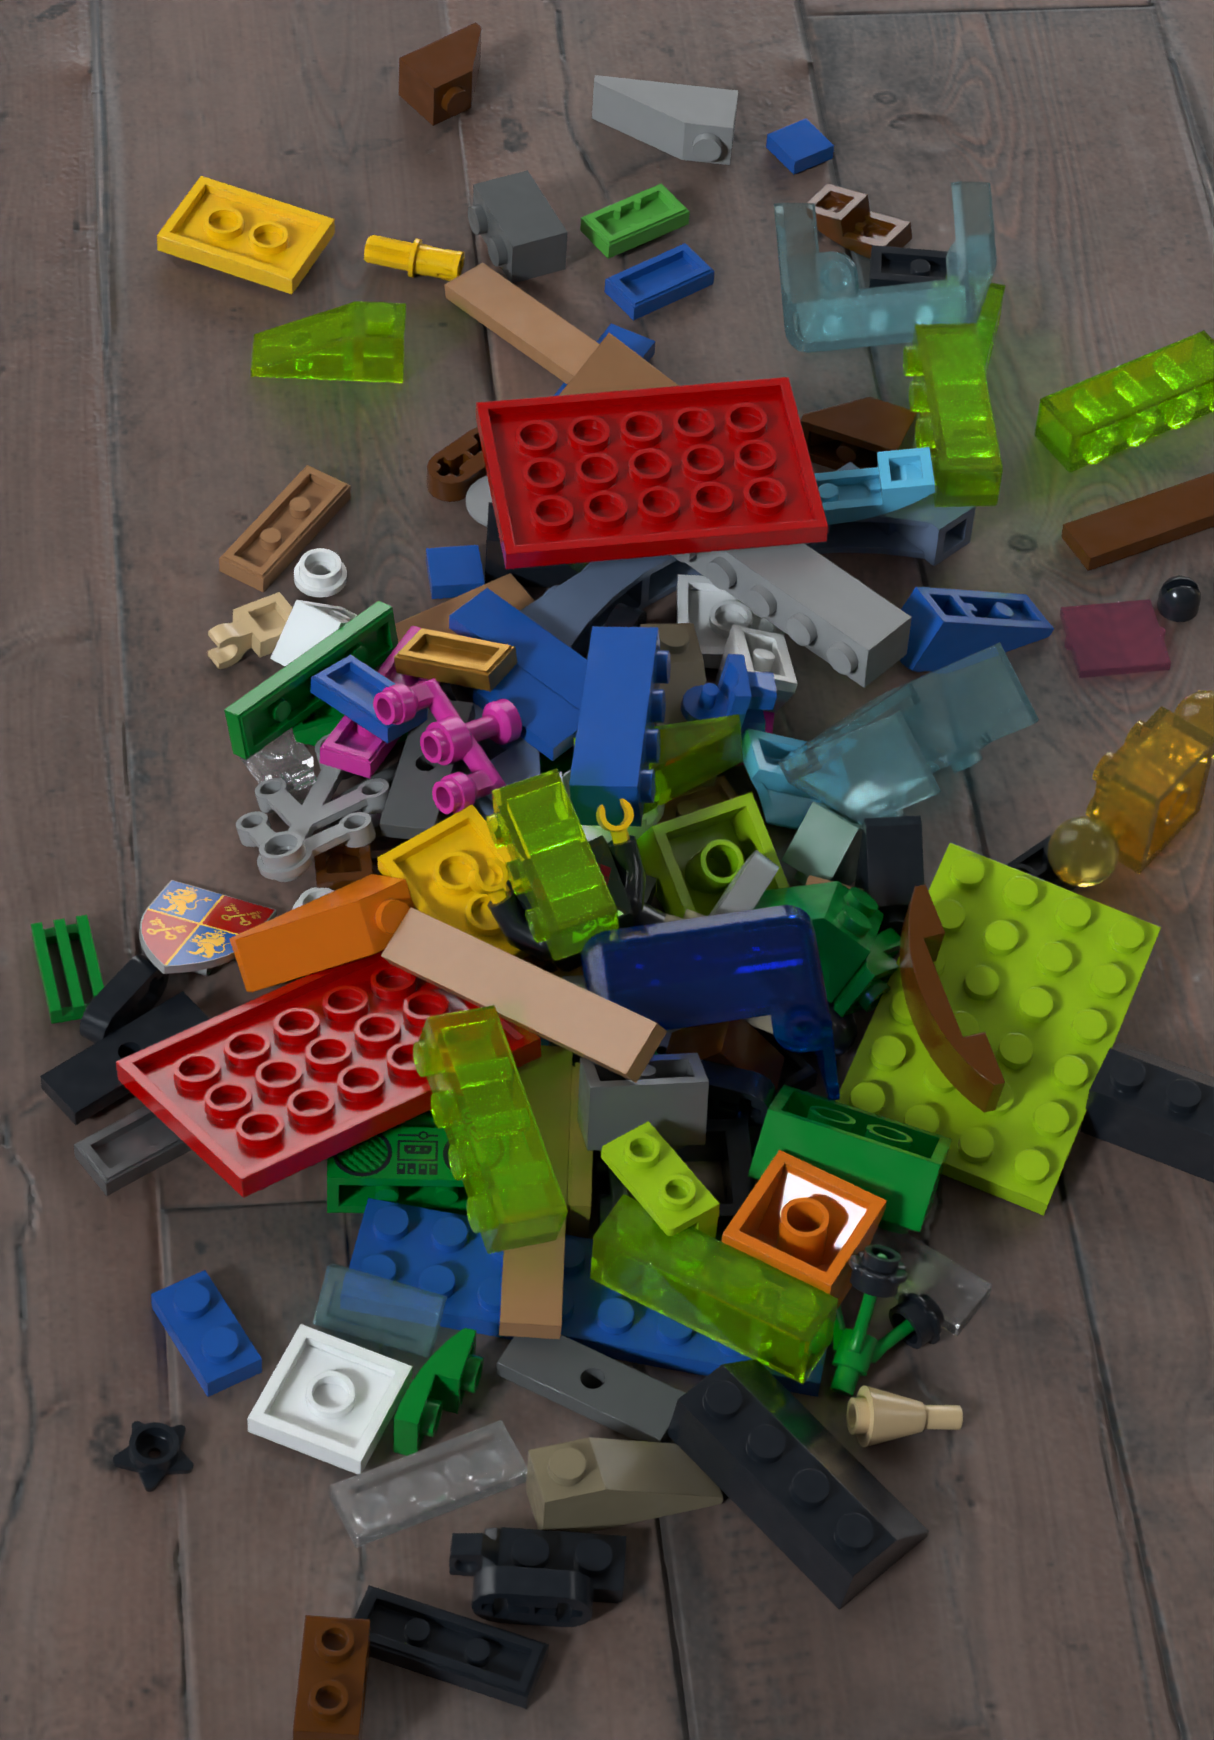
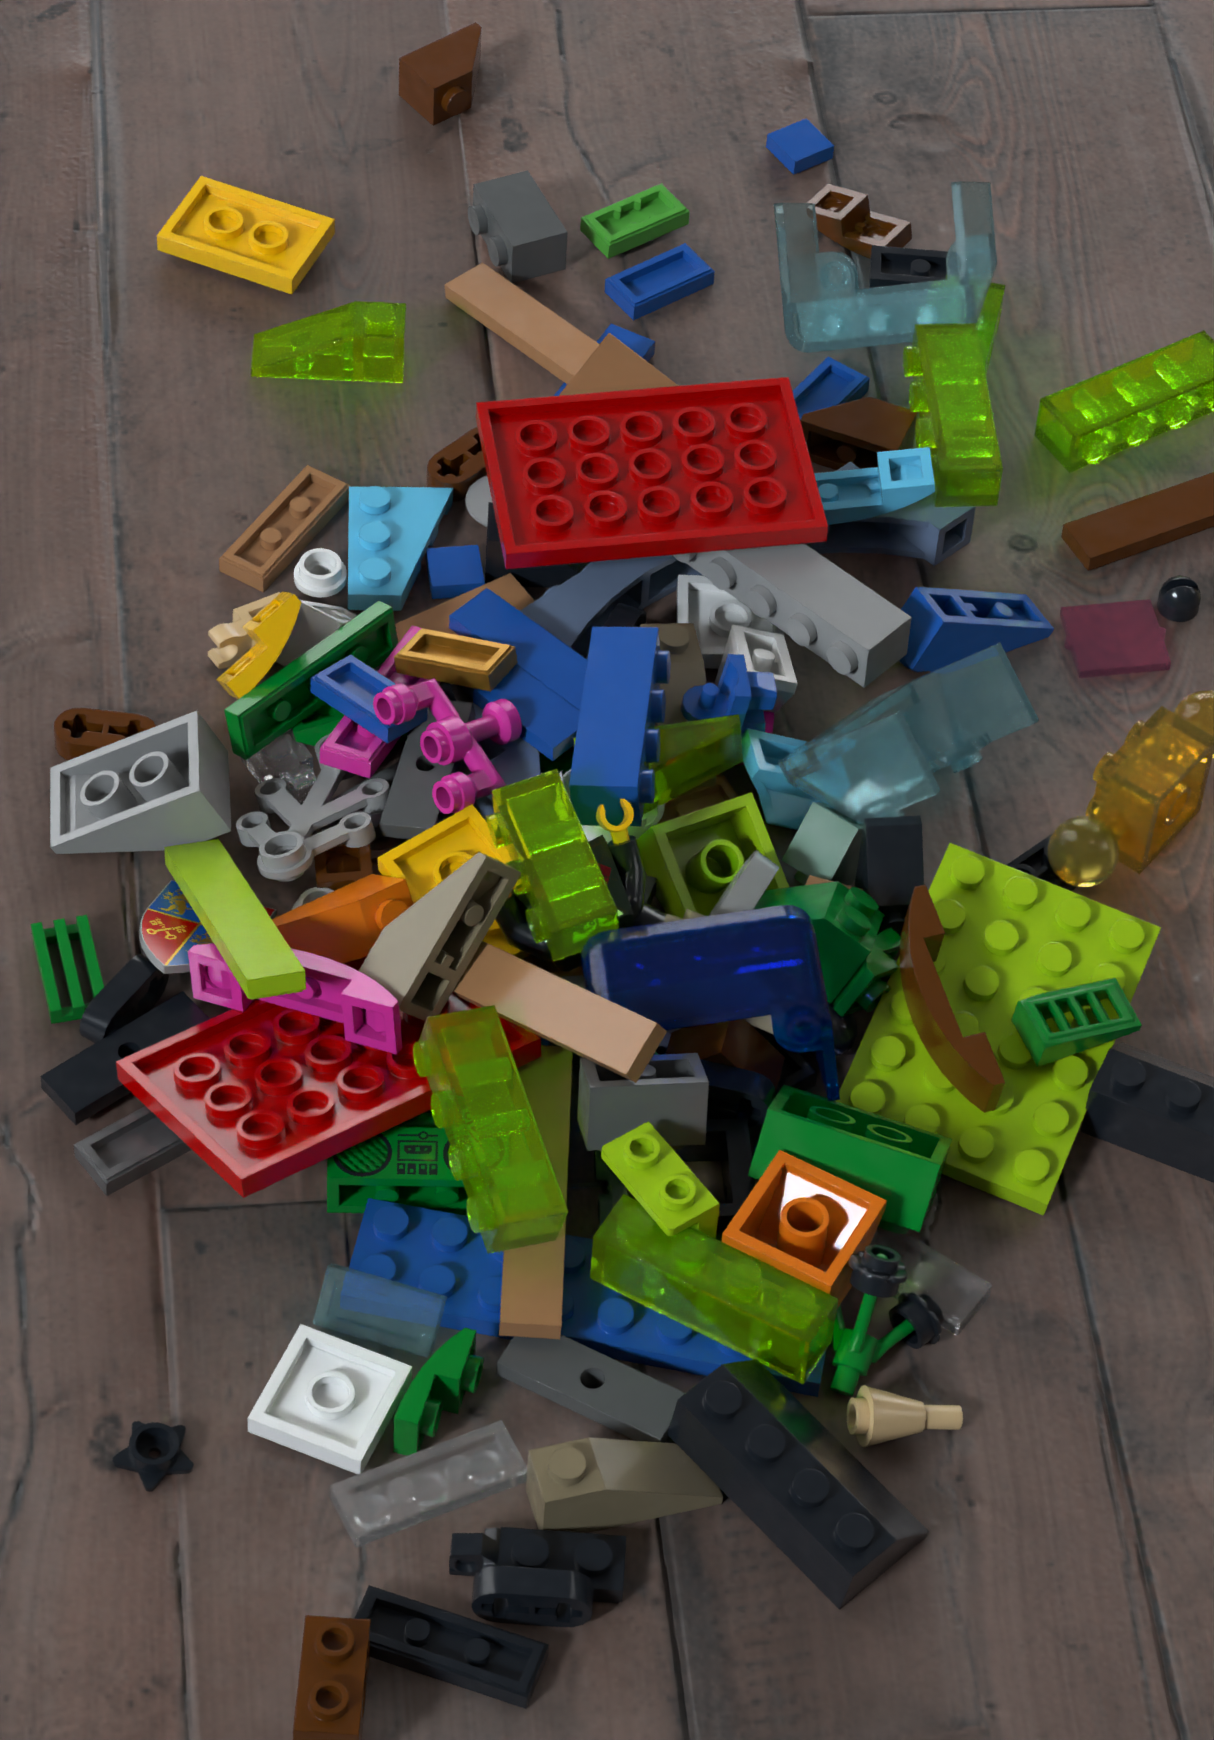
(98, 729): none -> reddish brown beam
(143, 791): none -> light grey slope
(206, 1333): blue plate -> none
(235, 919): none -> lime tile
(270, 632): none -> yellow slope
(331, 992): none -> dark pink slope
(389, 539): none -> medium azure wing
(414, 257): yellow axle -> none
(434, 940): none -> dark tan slope
(579, 1170): tile -> none
(674, 118): light grey slope -> none
(829, 386): none -> blue tile
(1048, 1047): none -> green slope

